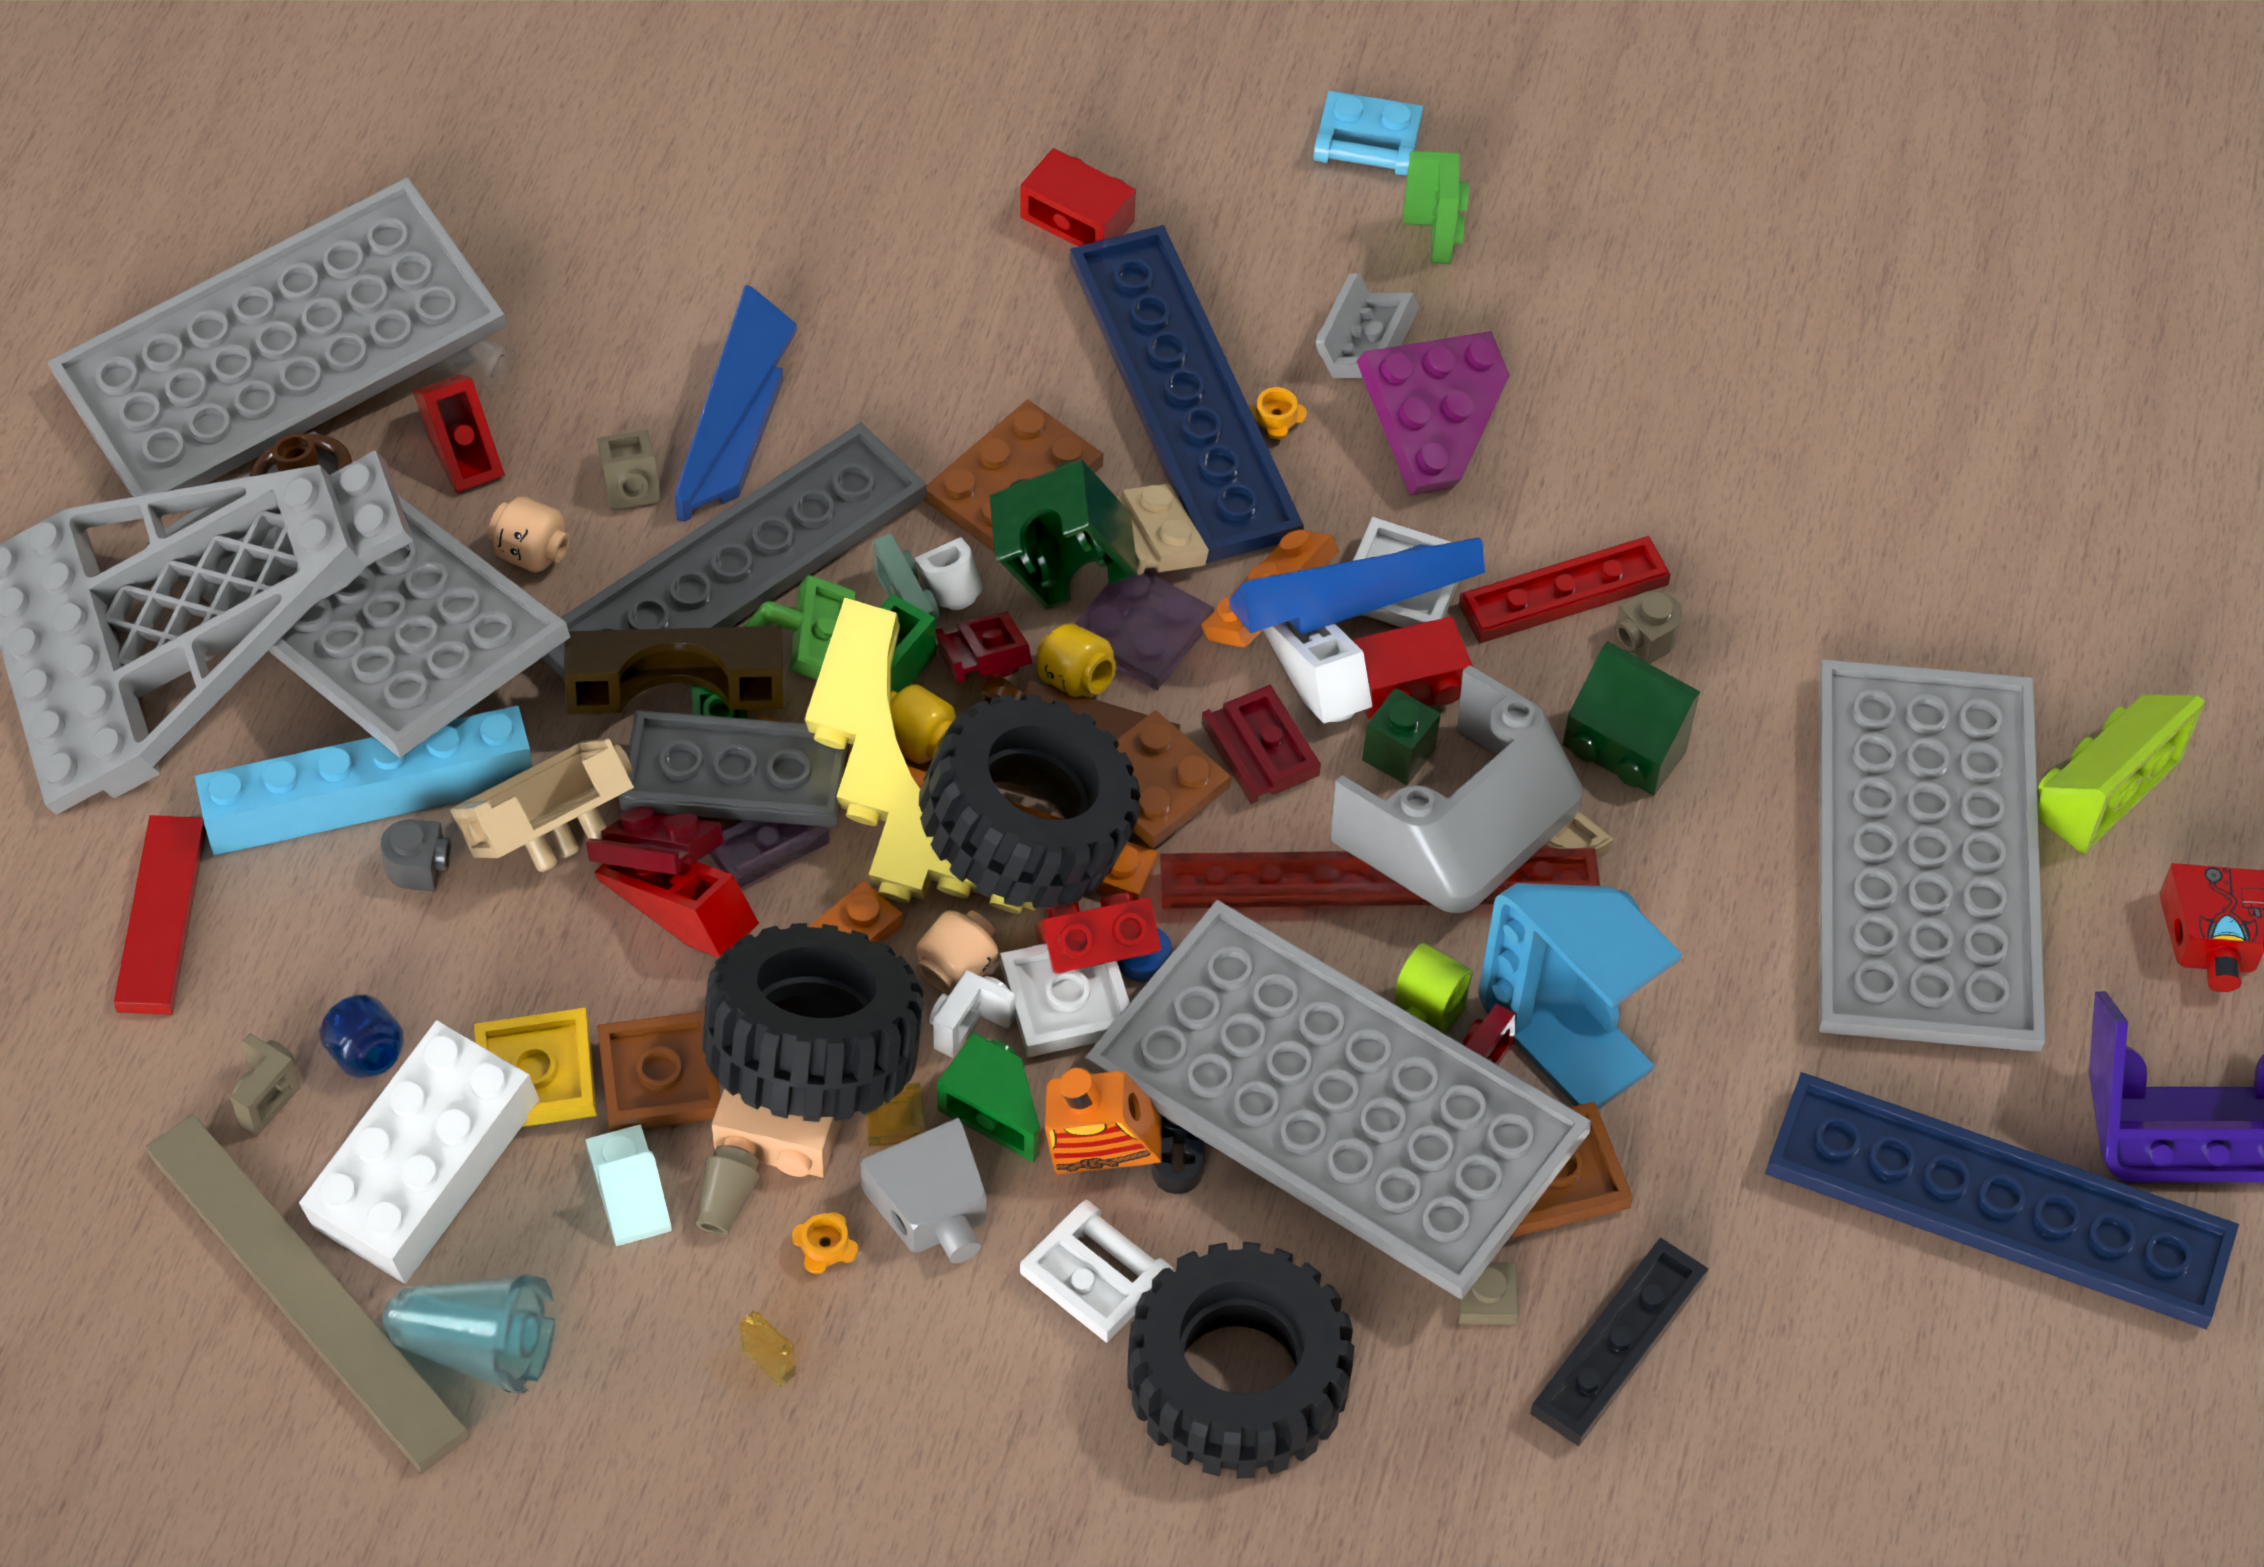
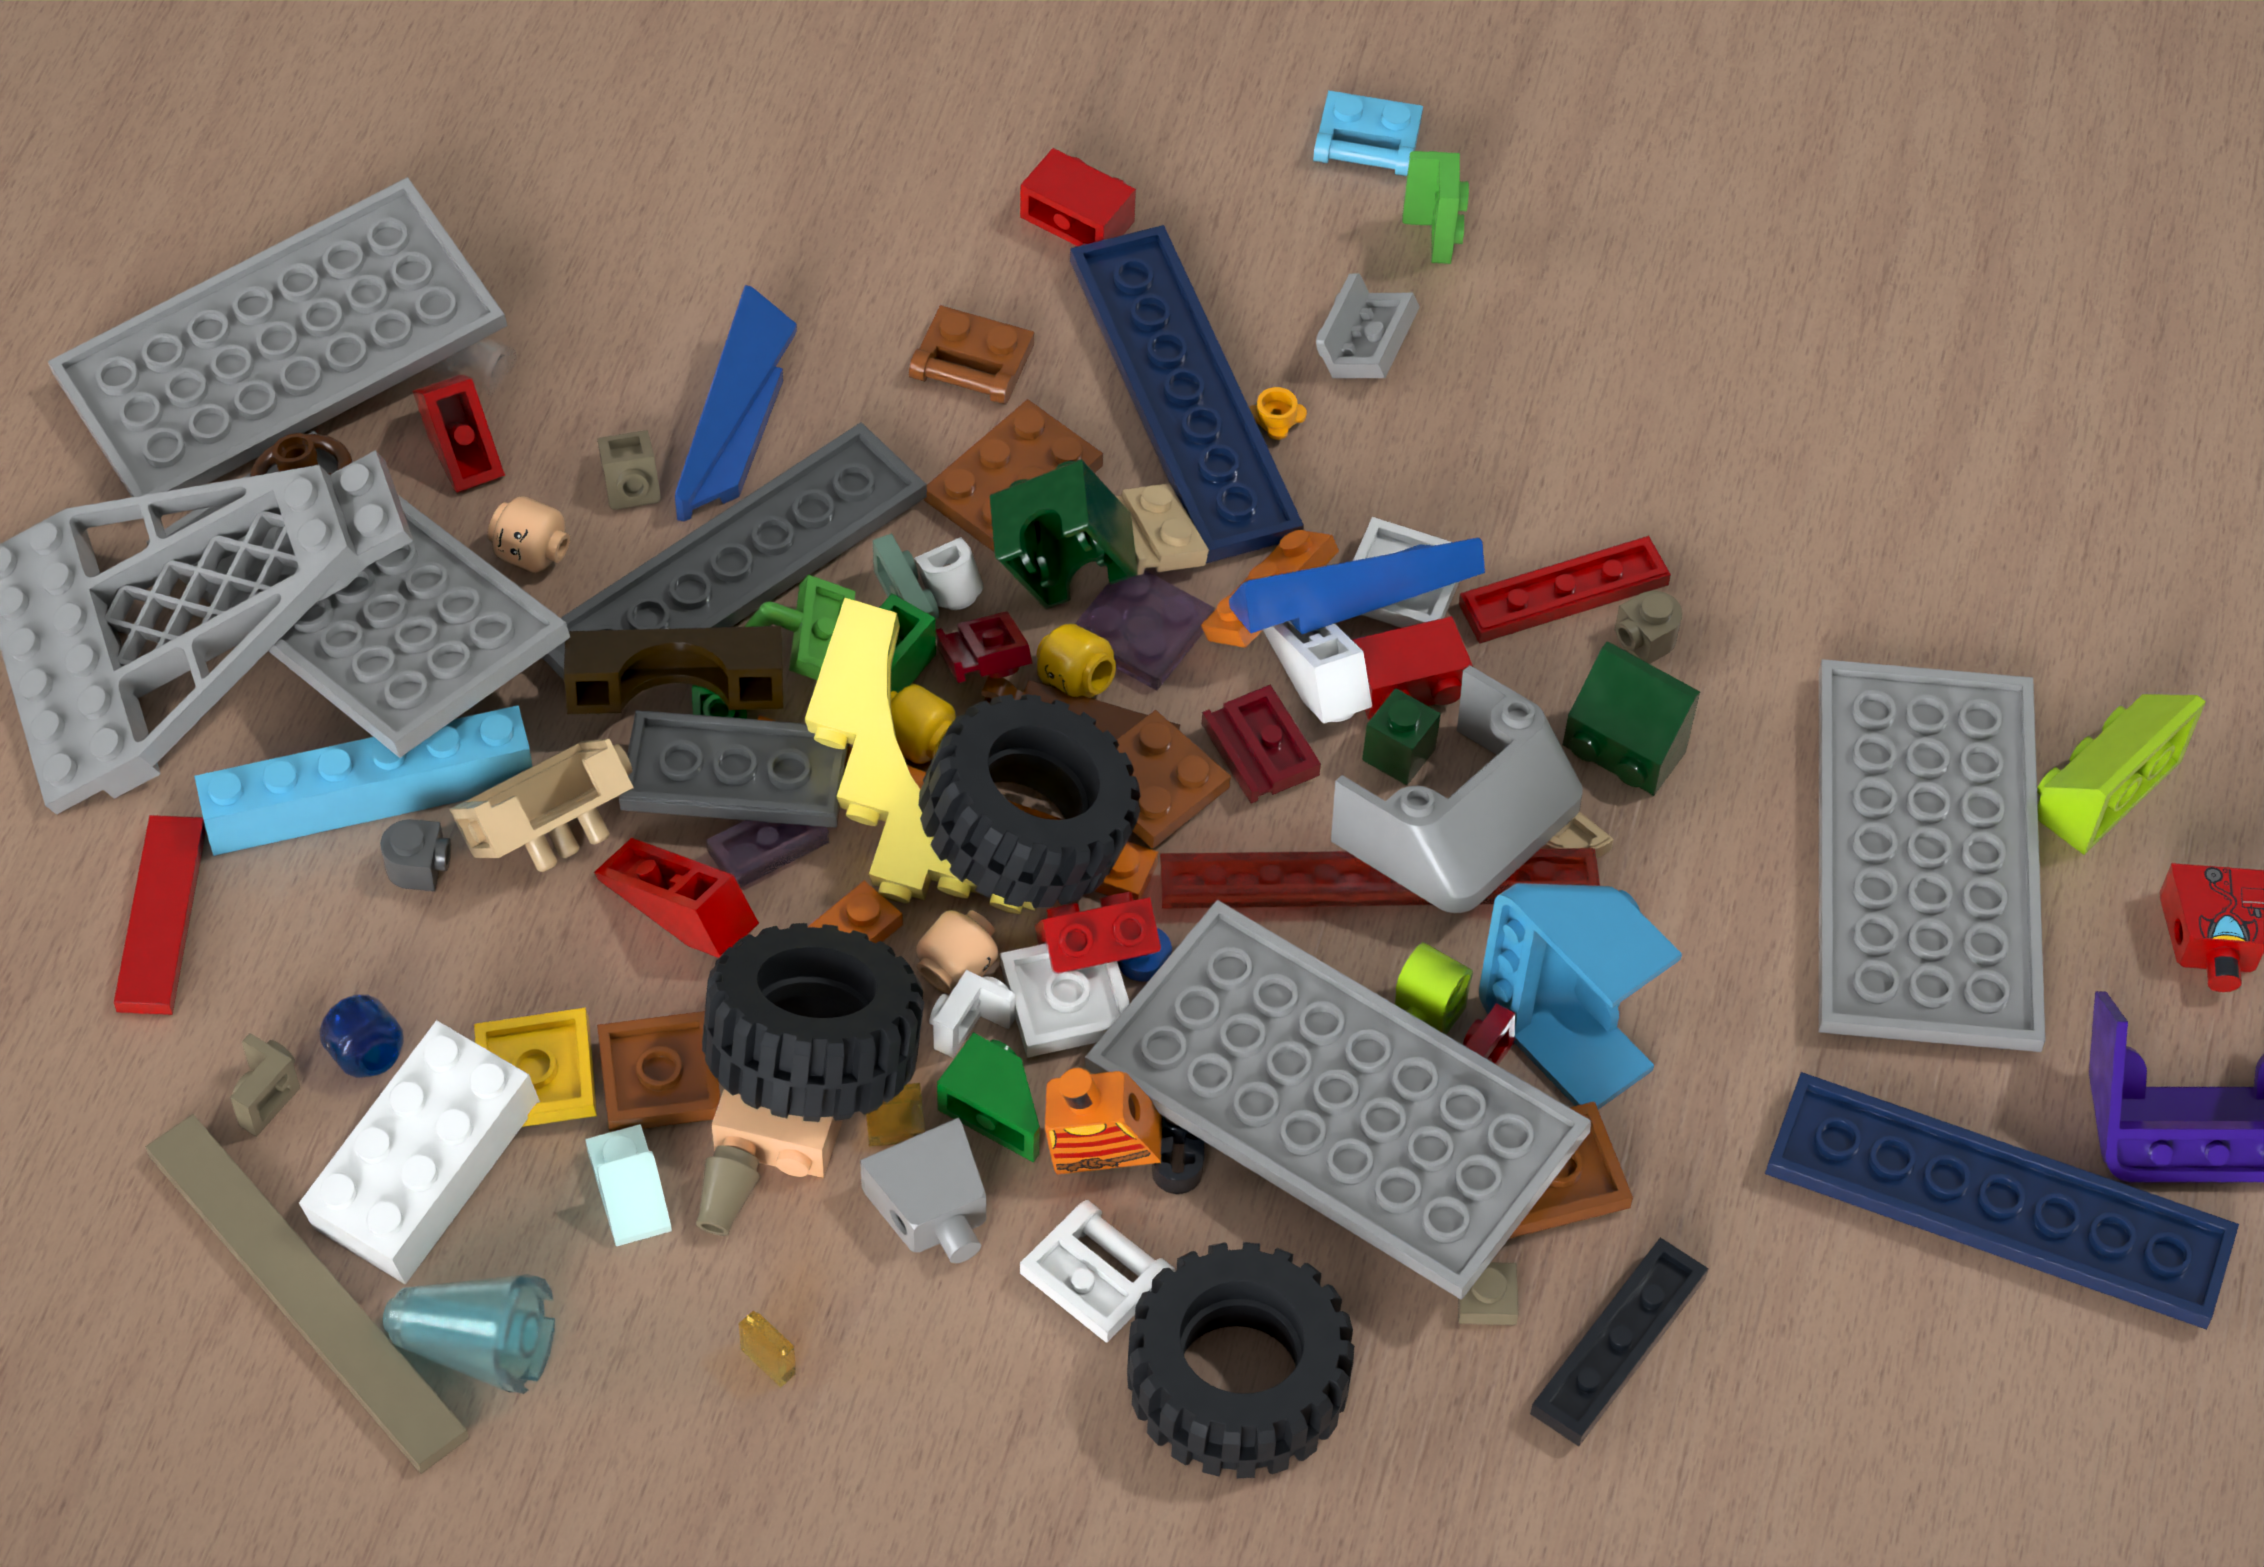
(655, 841): dark red plate -> none
(824, 1227): light orange plate -> none
(974, 344): none -> dark orange plate
(1435, 403): magenta plate -> none

